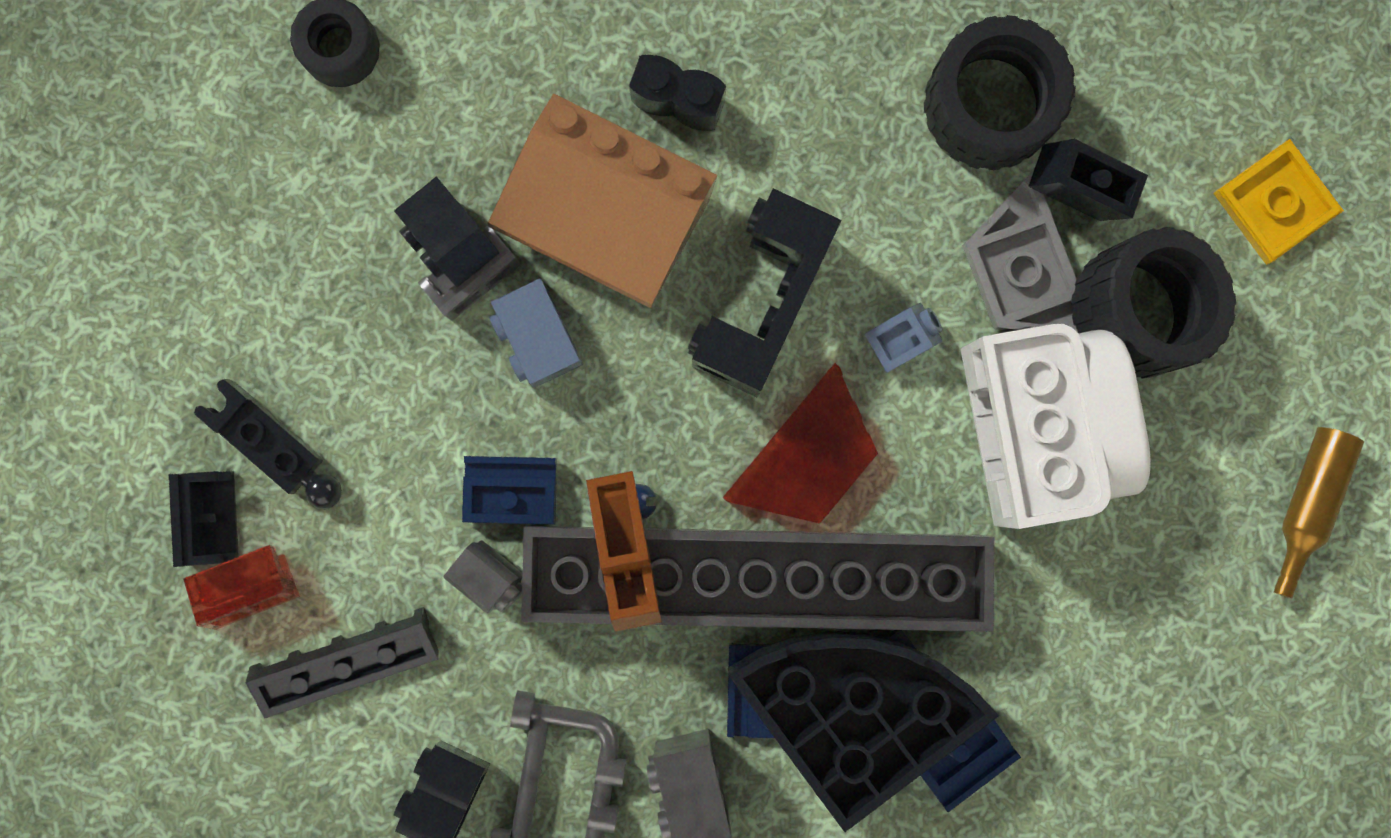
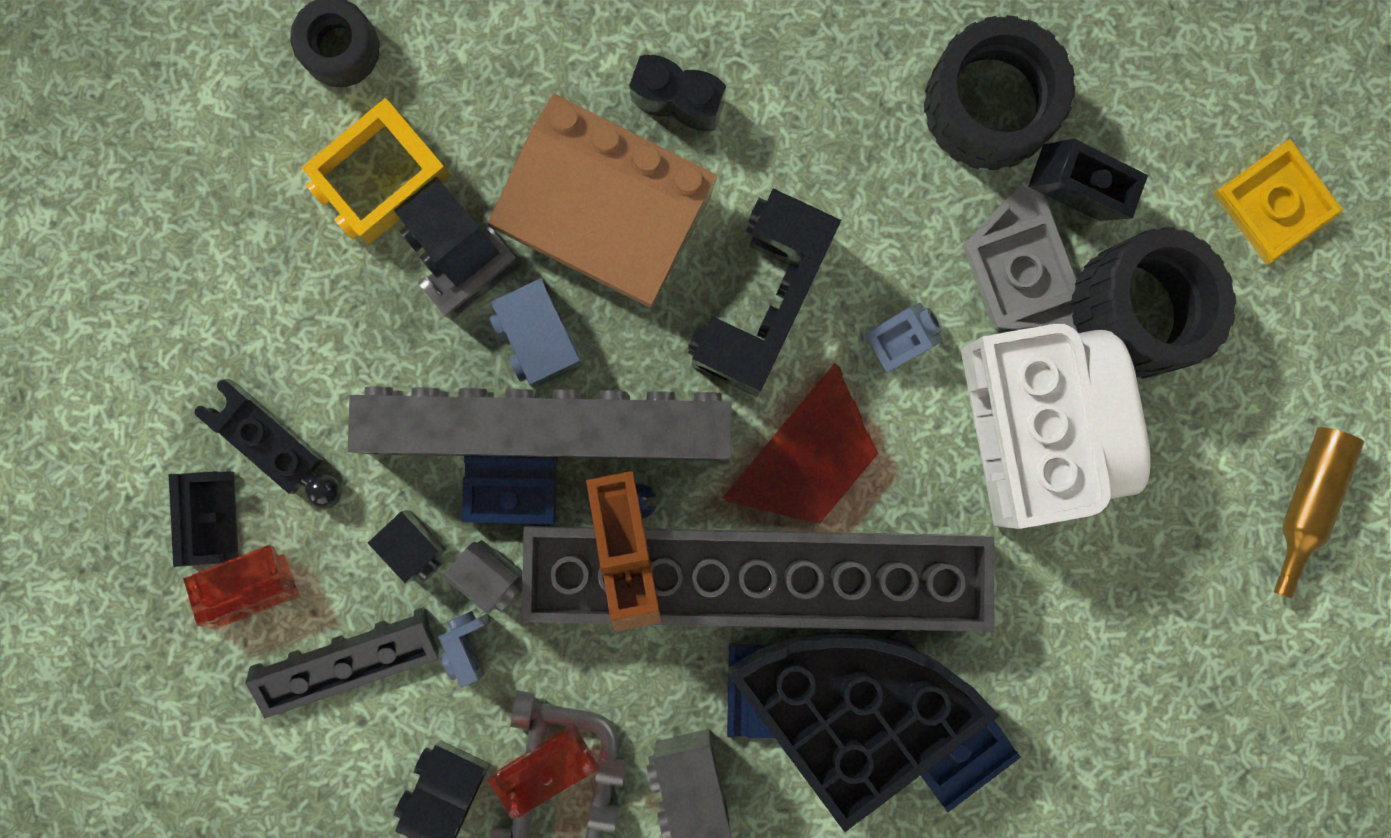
(348, 142): none -> yellow window
(408, 548): none -> black brick
(459, 656): none -> sand blue bracket
(539, 427): none -> flat silver brick
(543, 772): none -> clear red hinge

